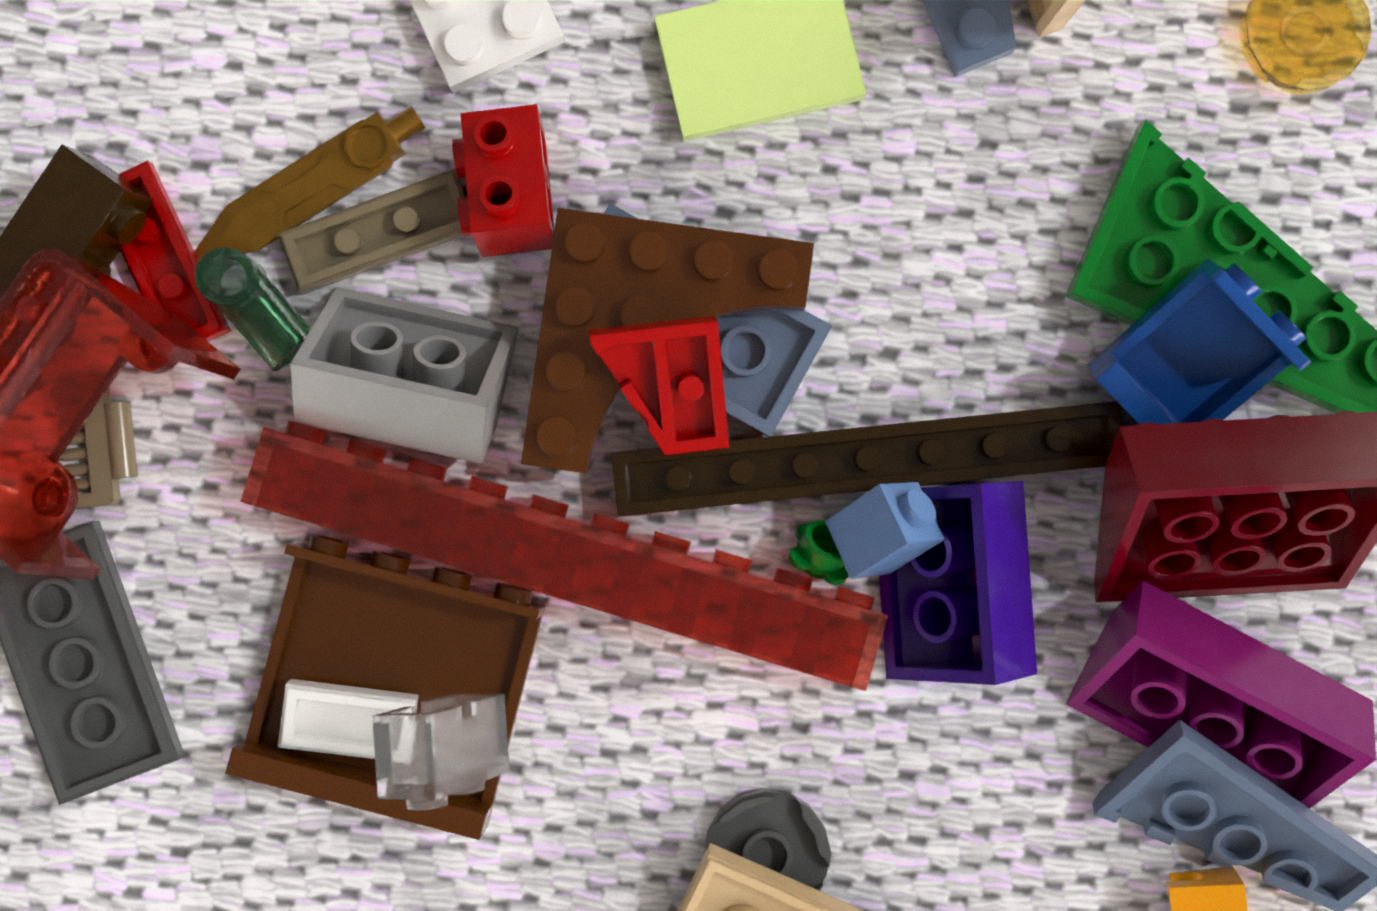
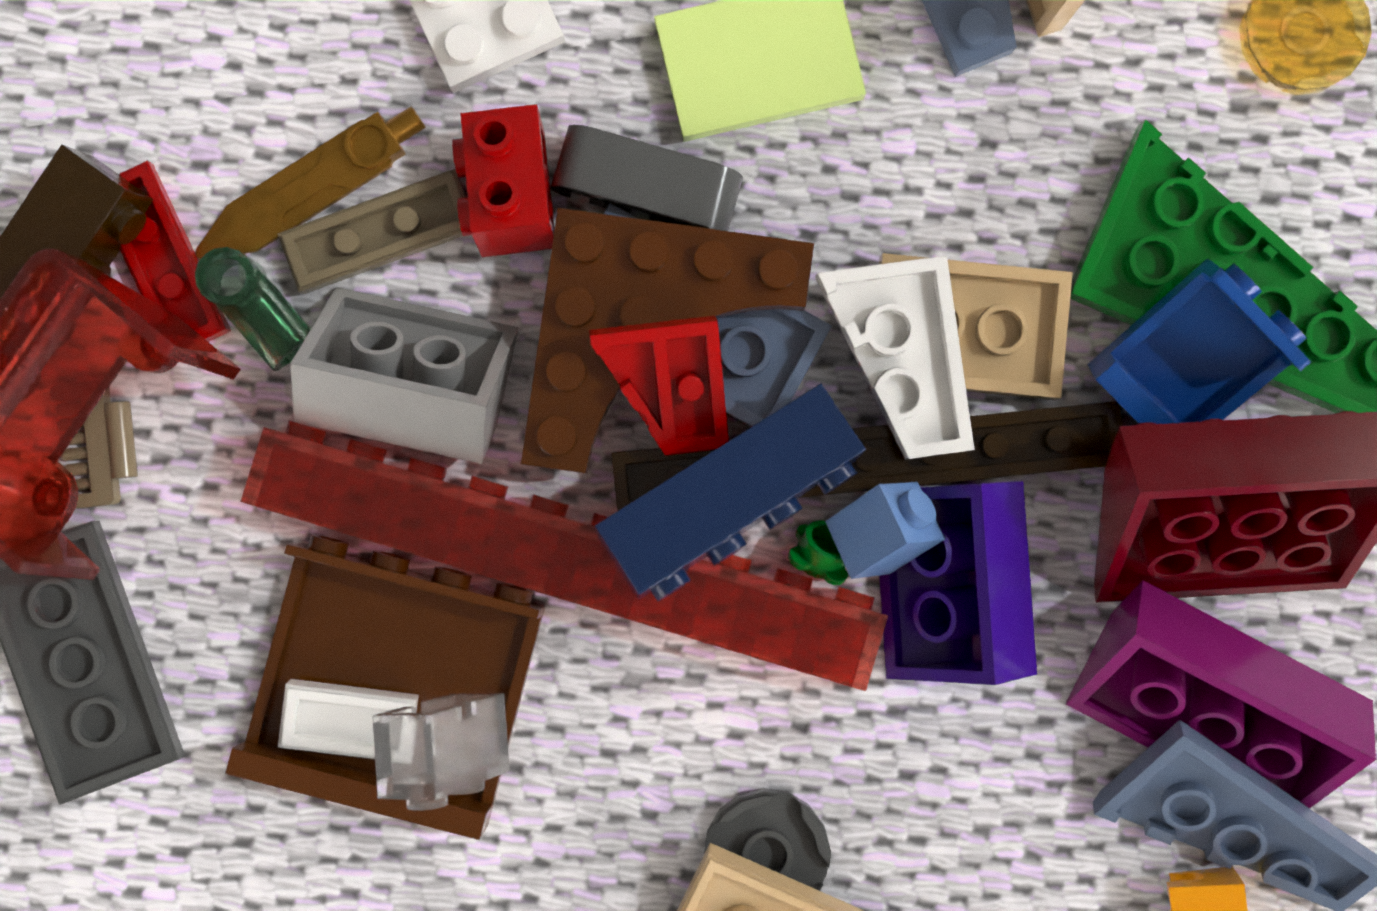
(646, 179): none -> dark grey beam
(729, 493): none -> dark blue brick
(908, 349): none -> white wing
(1009, 326): none -> tan plate

